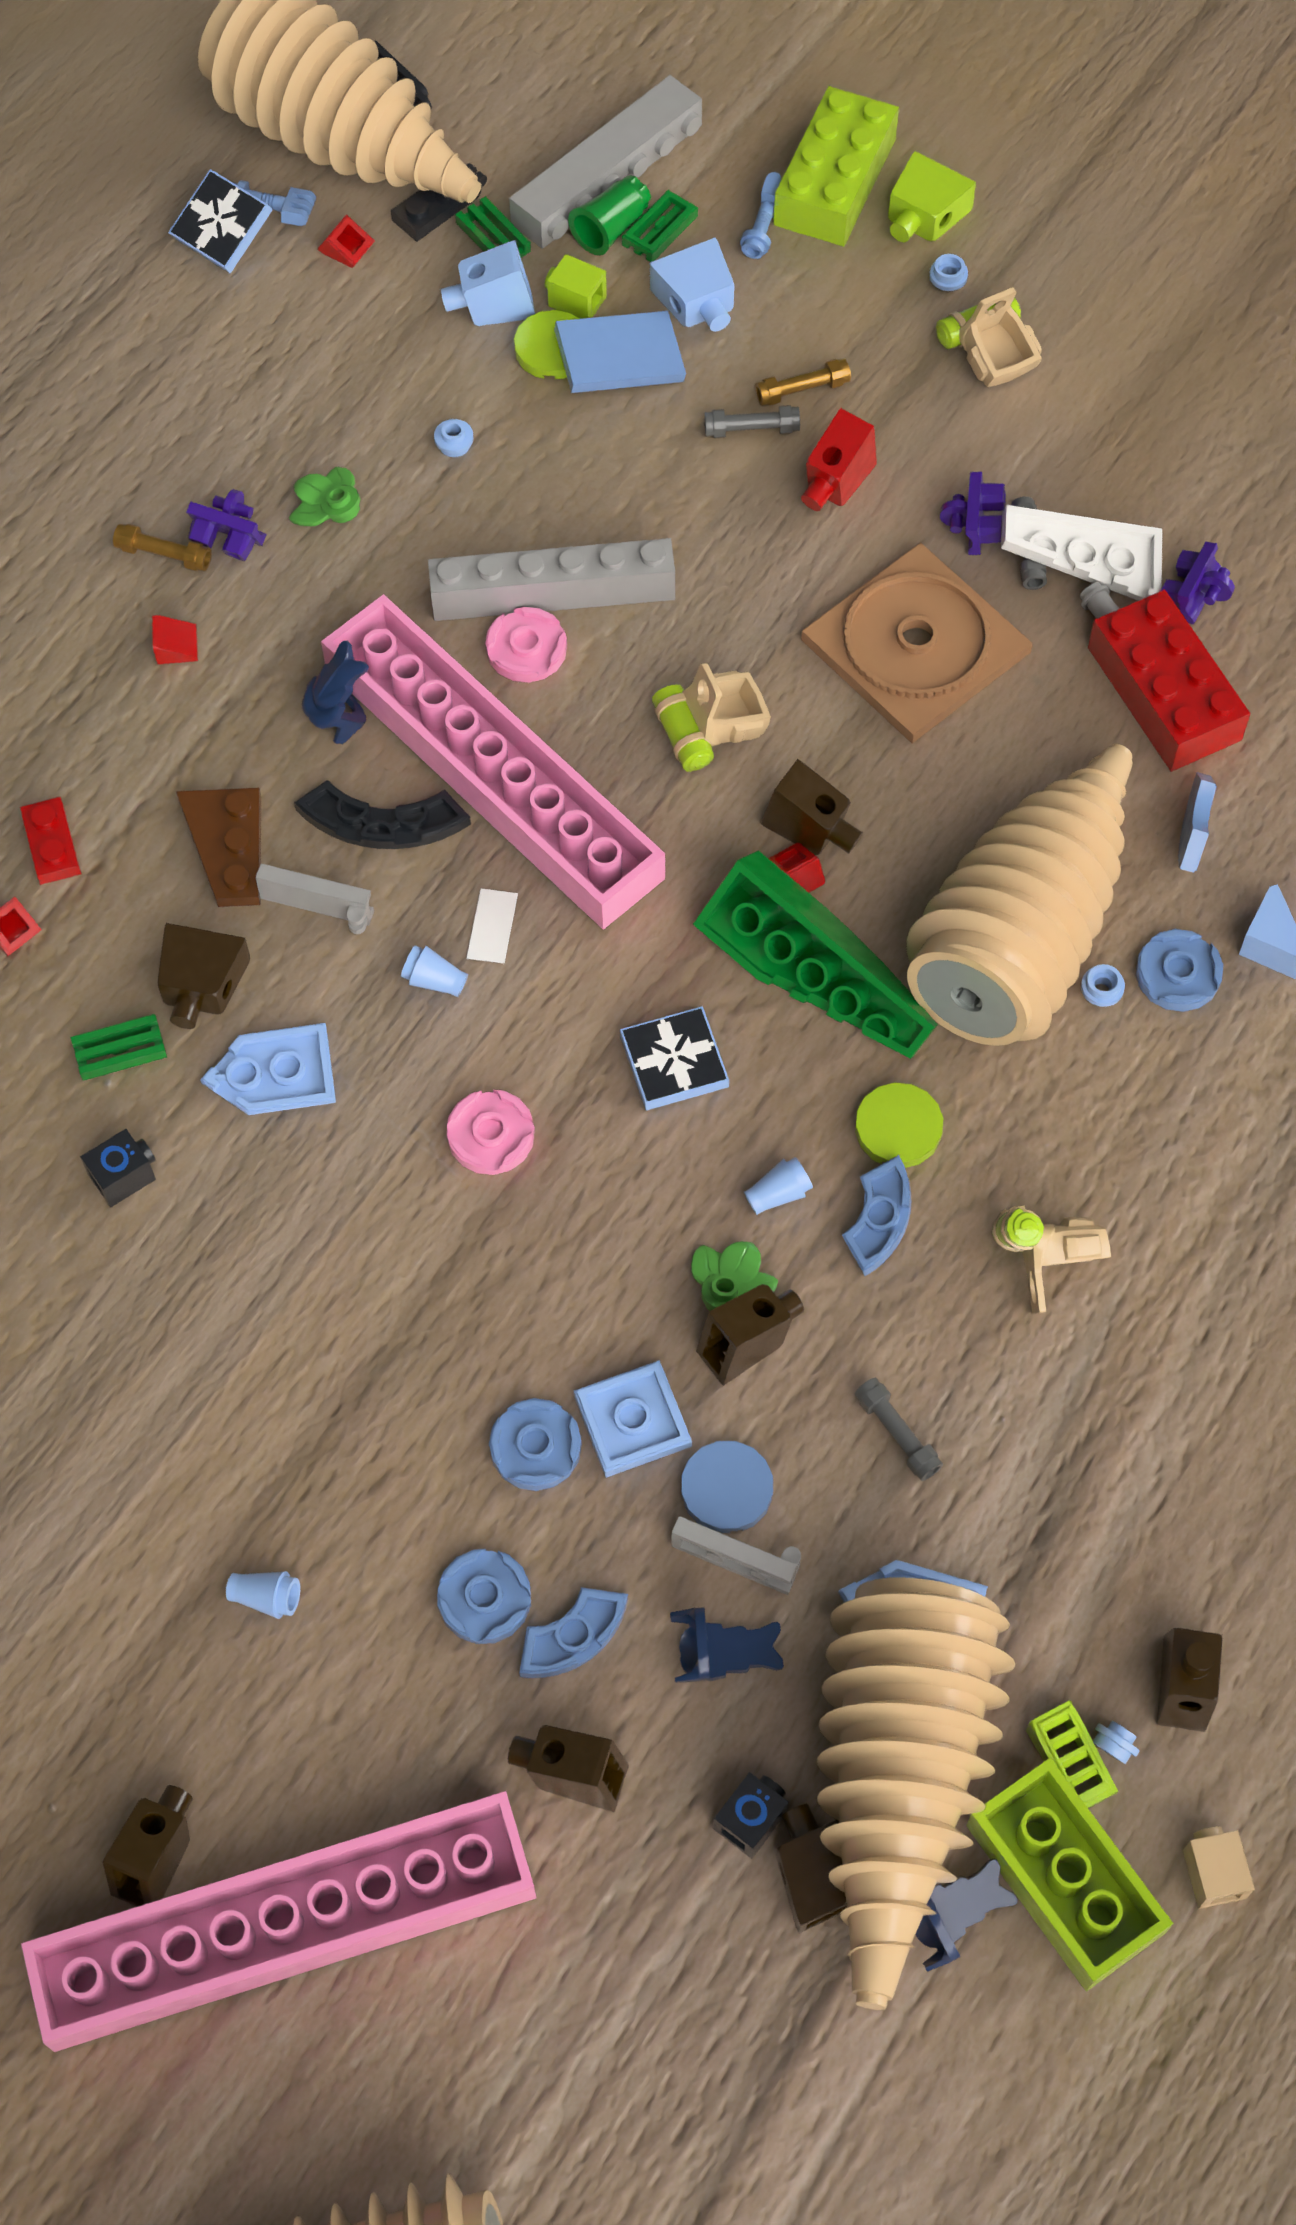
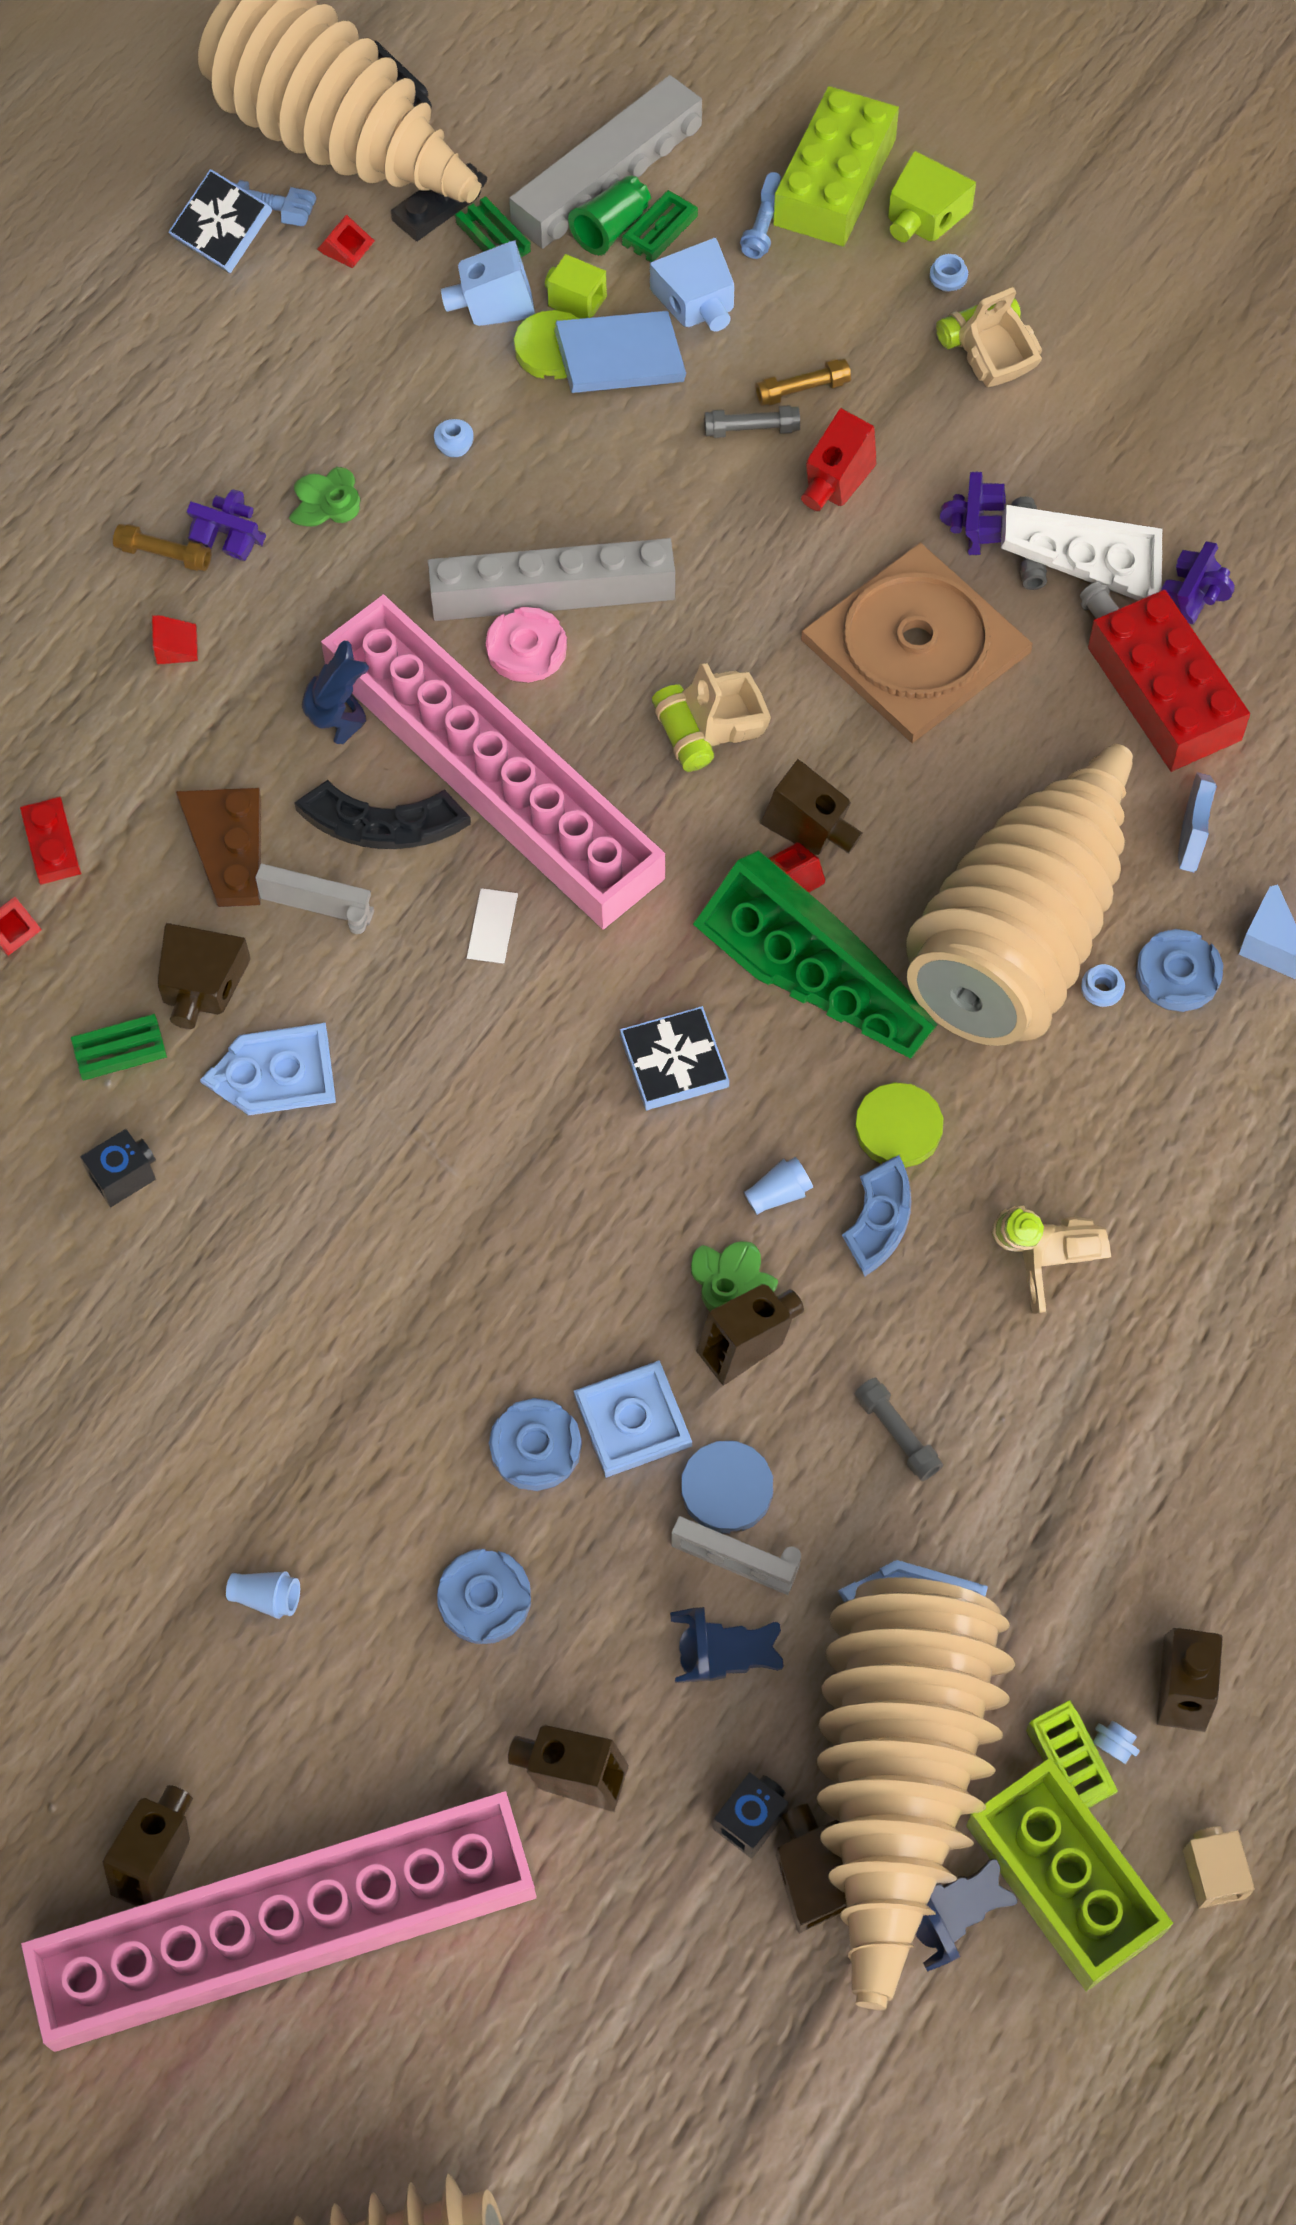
(431, 971): light blue cone -> none
(490, 1132): bright pink tile -> none
(575, 1637): medium blue tile -> none

